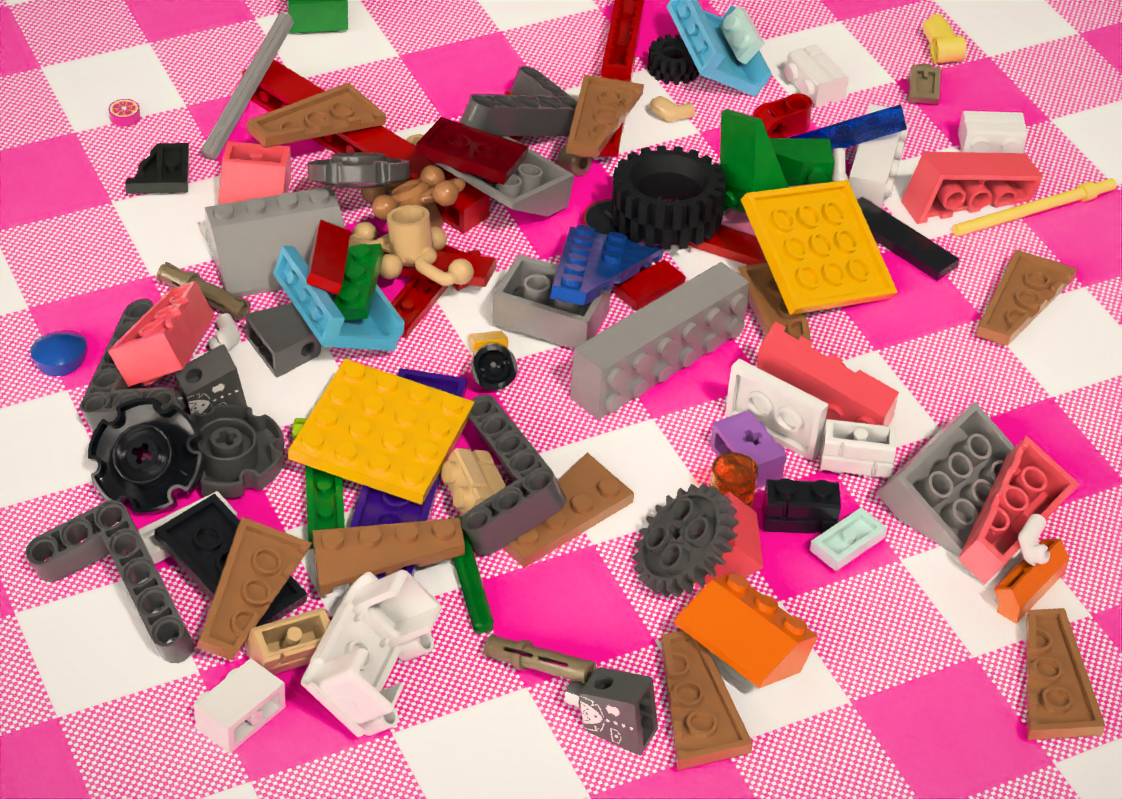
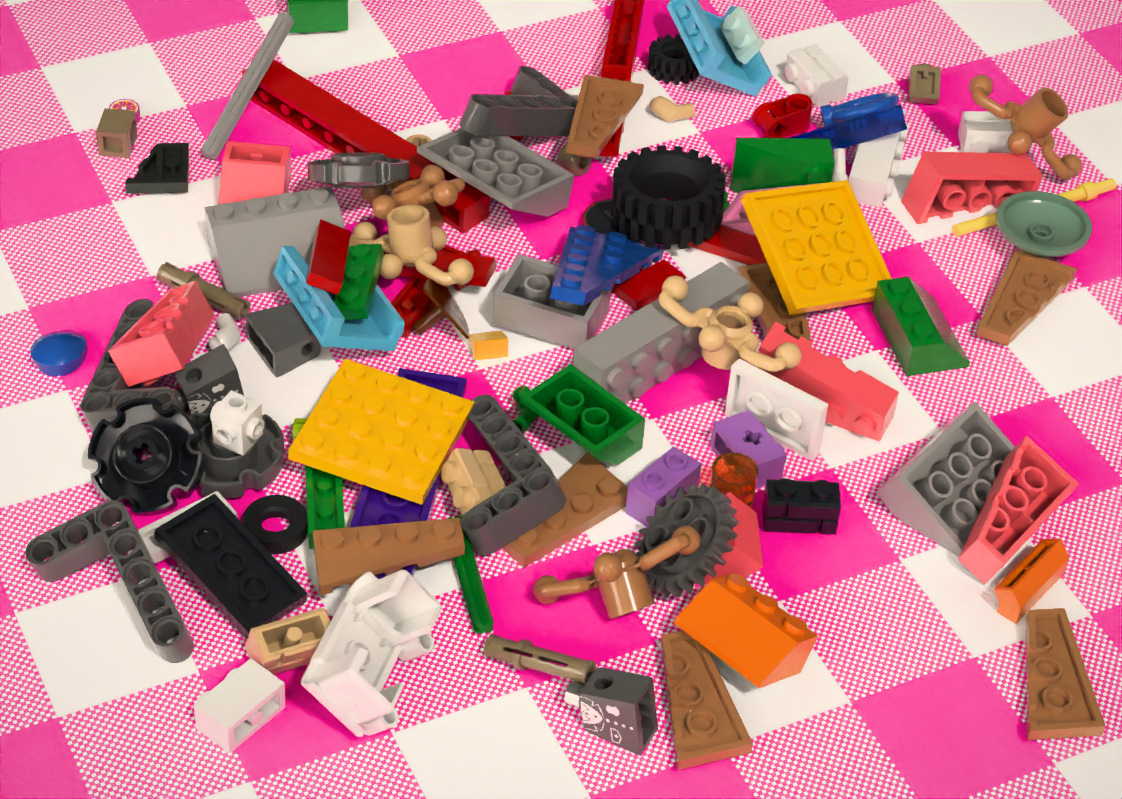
(116, 133): none -> dark tan brick
(237, 422): none -> white brick
(251, 579): medium nougat wing -> none
(277, 506): none -> black tyre
(317, 116): medium nougat wing -> none
(442, 305): none -> reddish brown shield
(471, 150): dark red plate -> none
(493, 366): black piece -> none
(525, 416): none -> green arm
(588, 415): none -> green slope
(620, 575): none -> medium nougat wheel
(657, 481): none -> medium lavender brick
(727, 330): none -> tan wheel
(747, 158): green slope -> none
(848, 539): light aqua plate -> none
(857, 107): none -> blue piece
(858, 448): white brick -> none
(907, 242): black tile -> none
(916, 328): none -> green slope
(943, 42): light yellow piece -> none
(1028, 540): white arm -> none
(1030, 123): none -> medium nougat wheel
(1043, 223): none -> sand green dish

